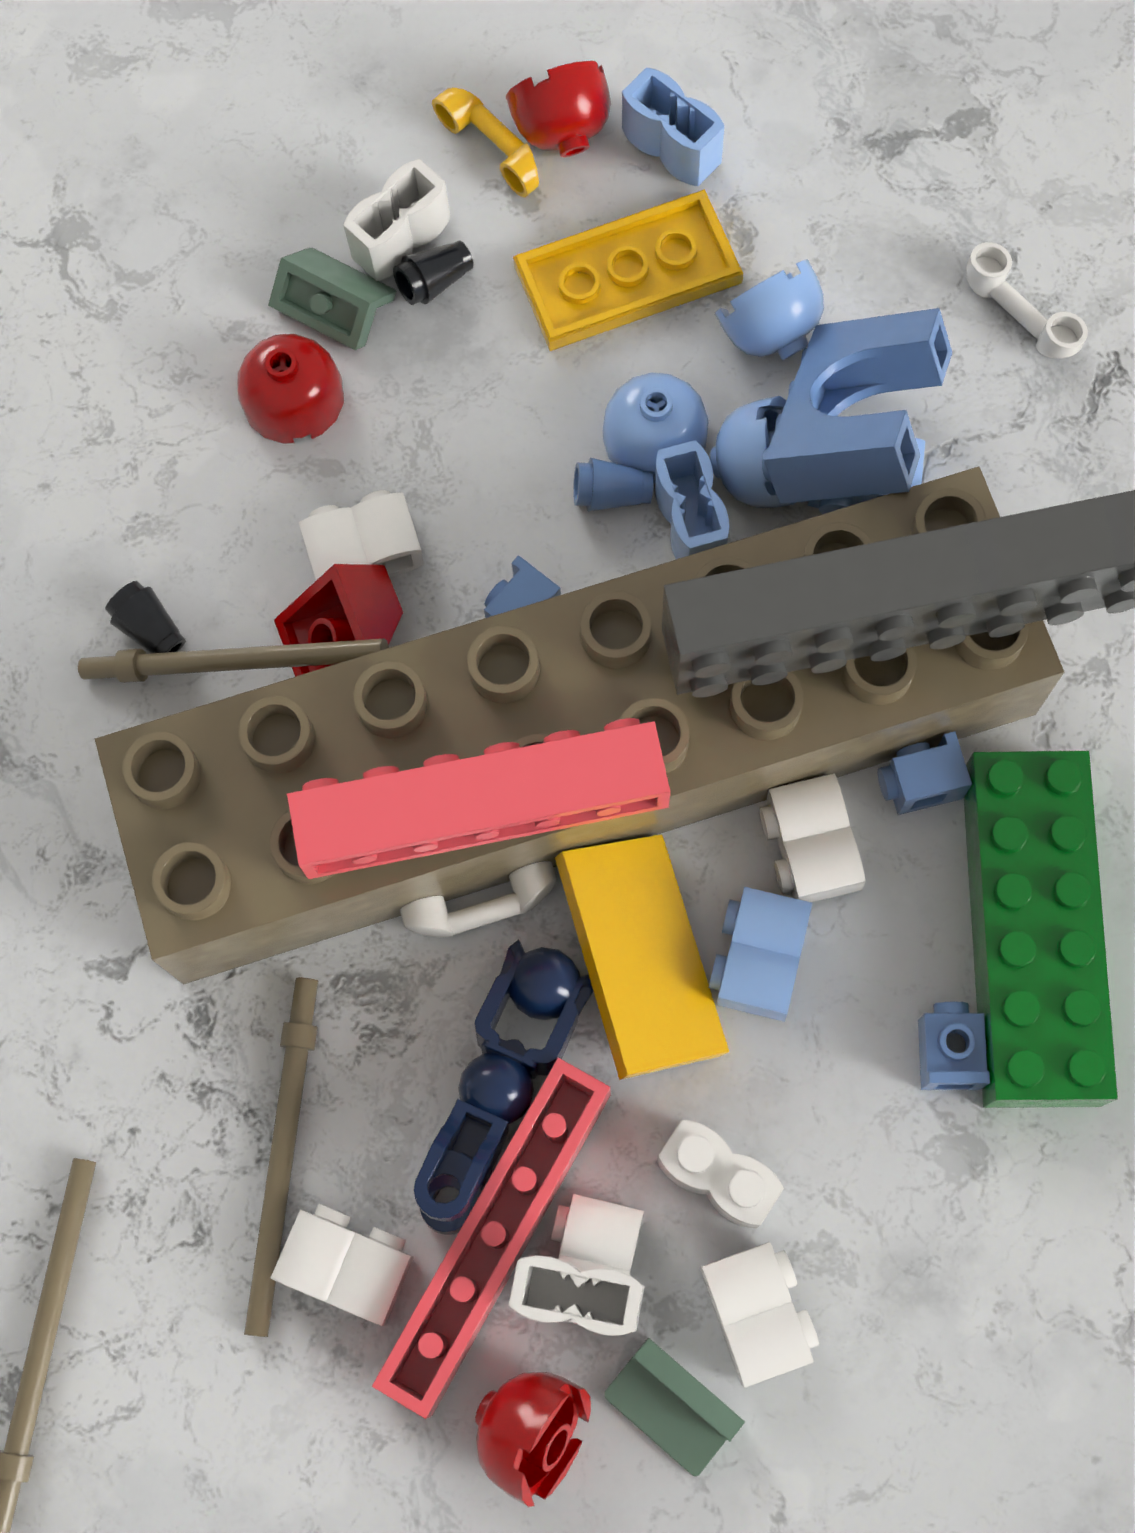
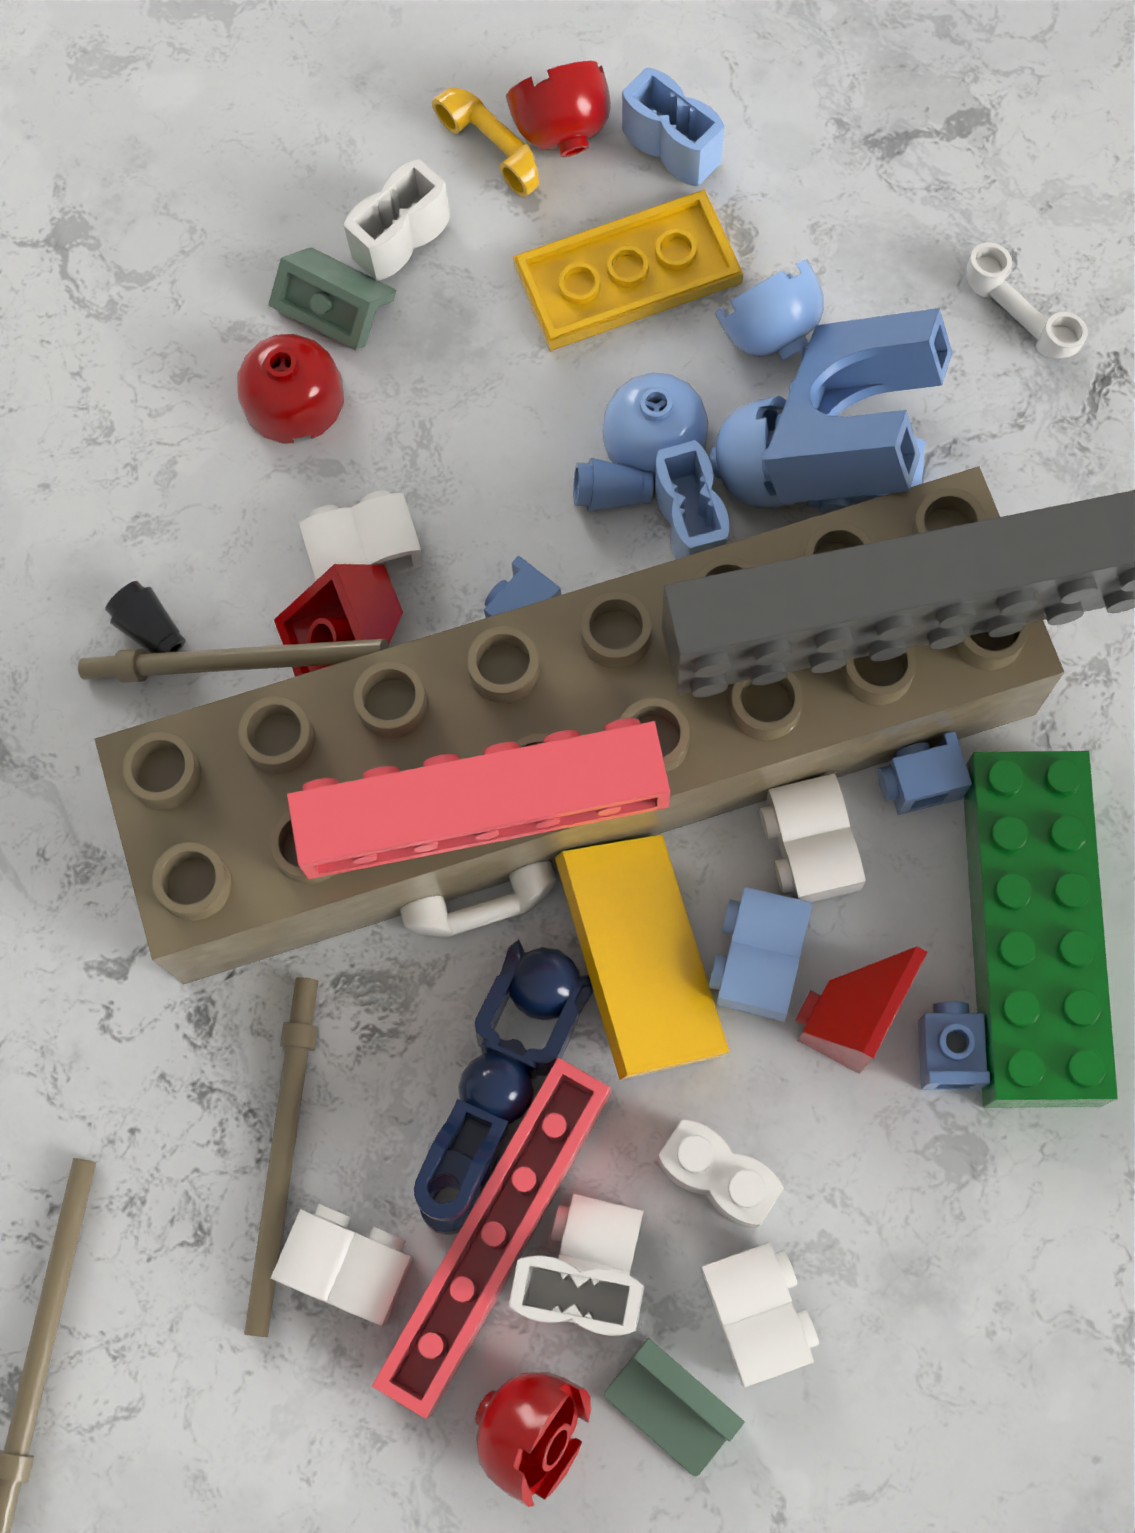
(431, 271): black cone -> none
(858, 1009): none -> red slope

